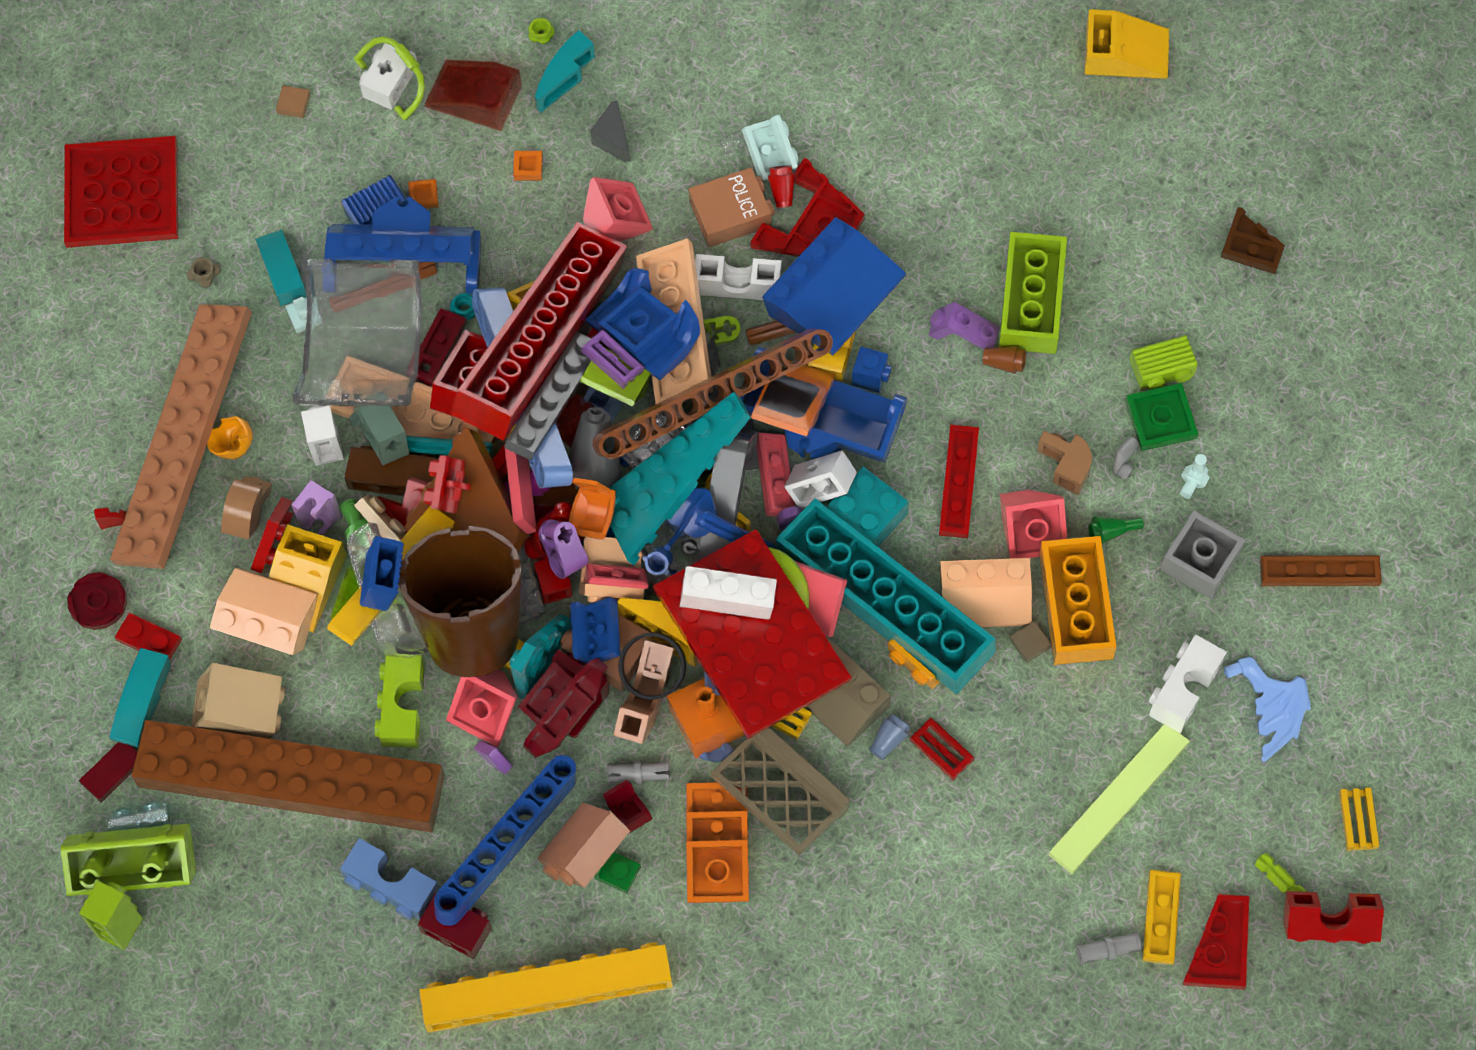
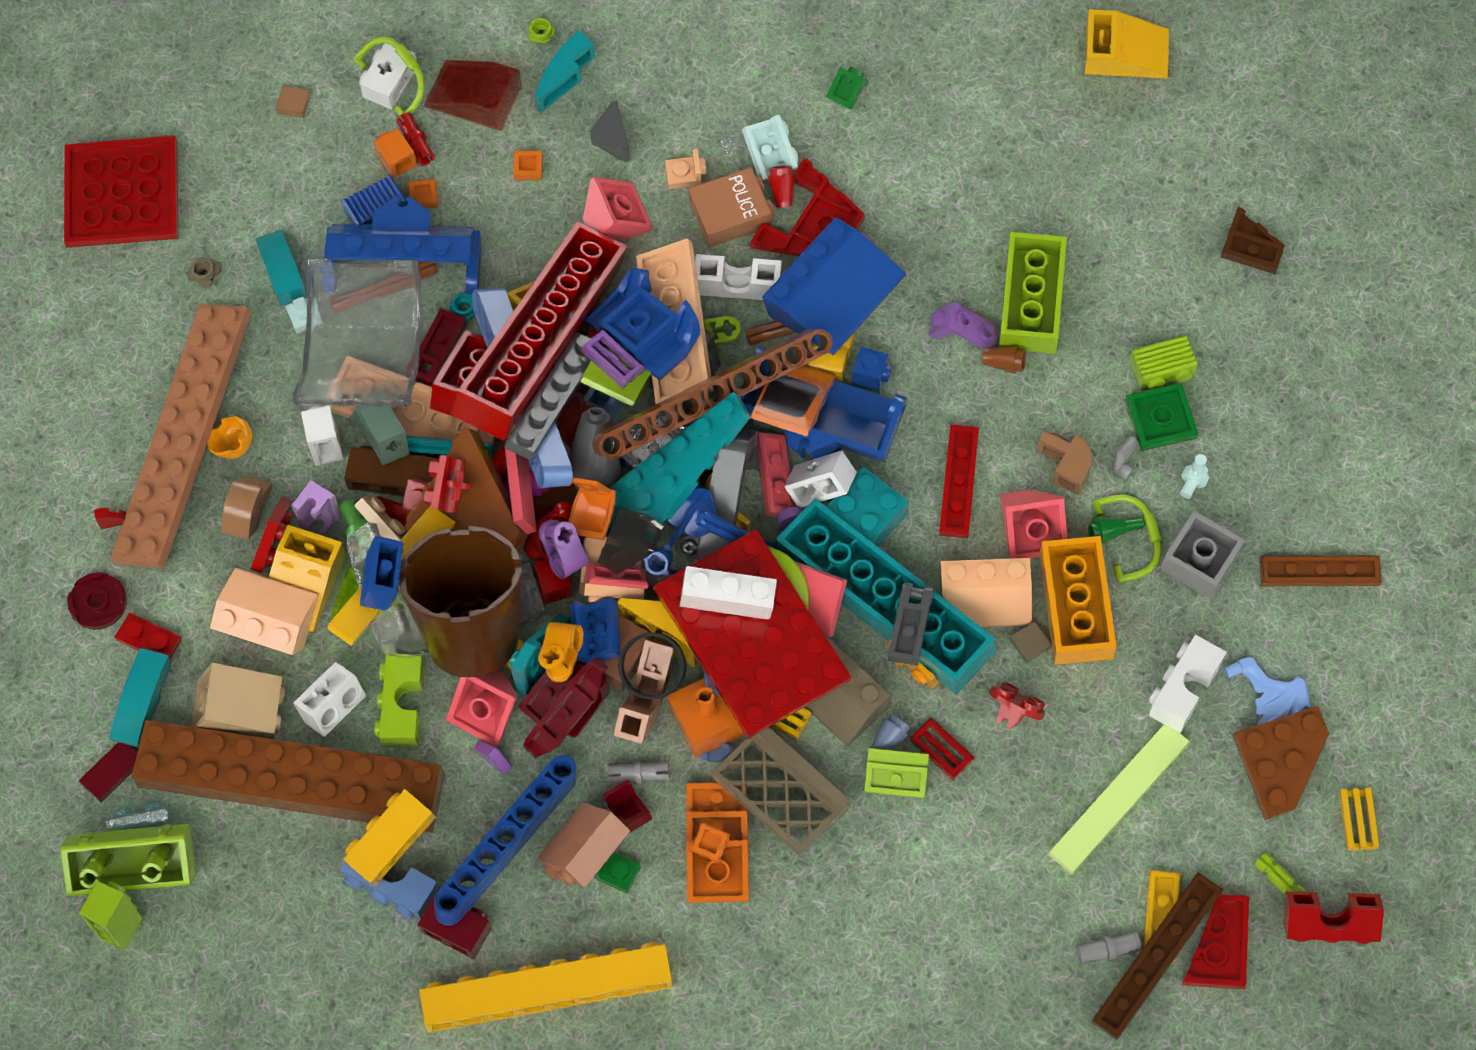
(329, 699): none -> white brick
(388, 837): none -> yellow brick
(395, 152): none -> orange brick
(415, 138): none -> red pin
(560, 650): none -> light orange piece
(629, 540): none -> clear smoke slope
(685, 171): none -> light nougat bracket
(710, 842): none -> orange tile
(847, 87): none -> green bracket
(896, 772): none -> lime plate
(910, 624): none -> dark grey plate
(1015, 706): none -> red plate
(1152, 529): none -> lime piece
(1157, 956): none -> reddish brown tile
(1281, 758): none -> dark orange plate

